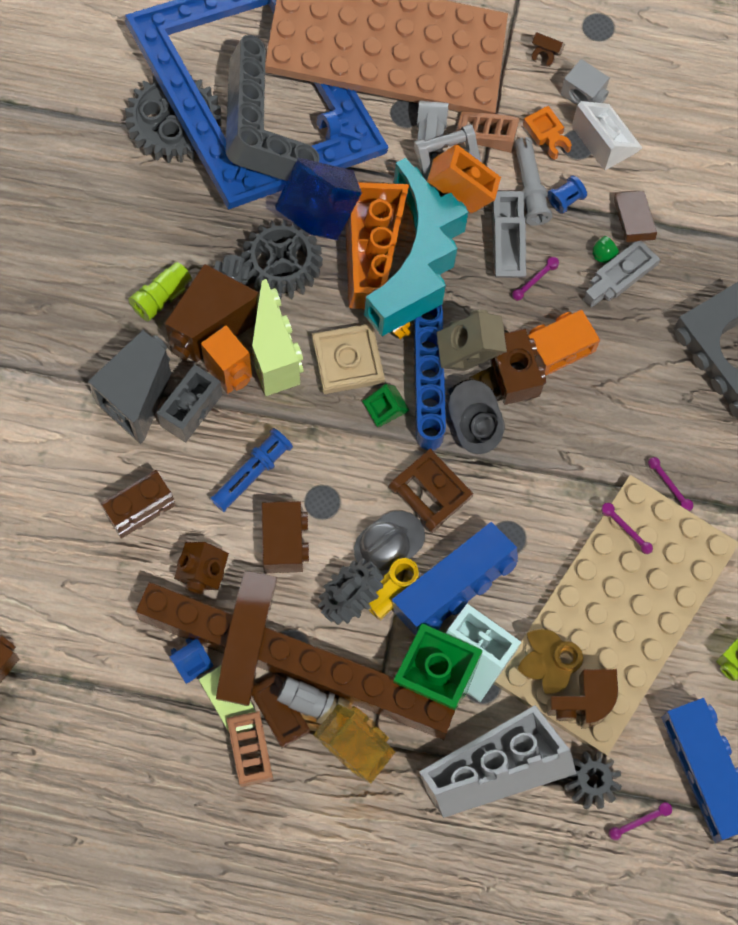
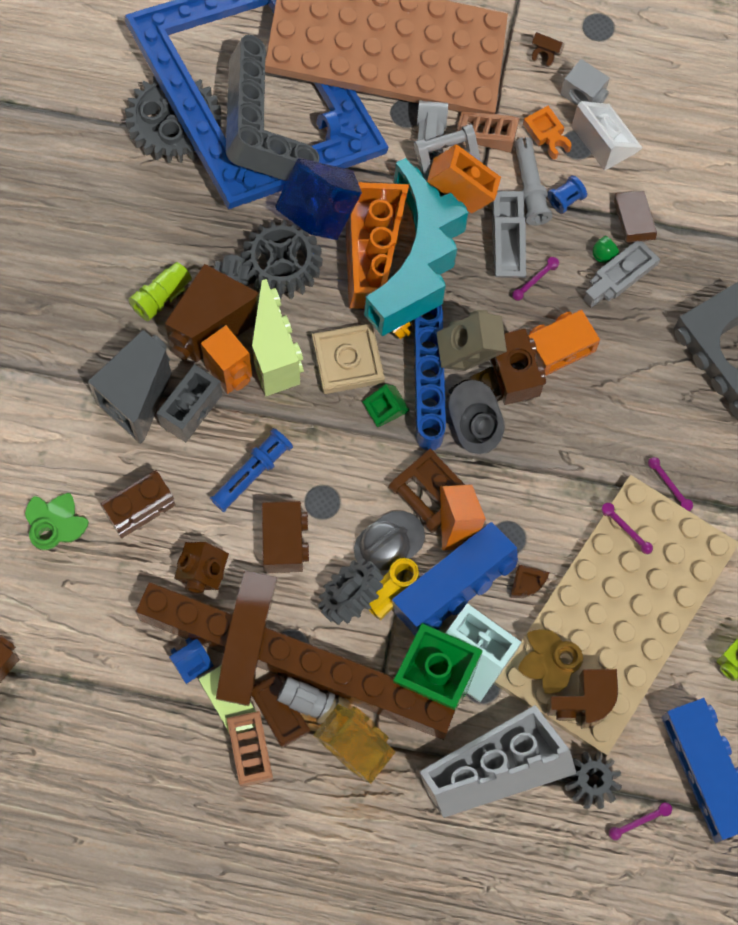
(55, 517): none -> bright green plate
(459, 515): none -> orange slope
(528, 581): none -> reddish brown tile

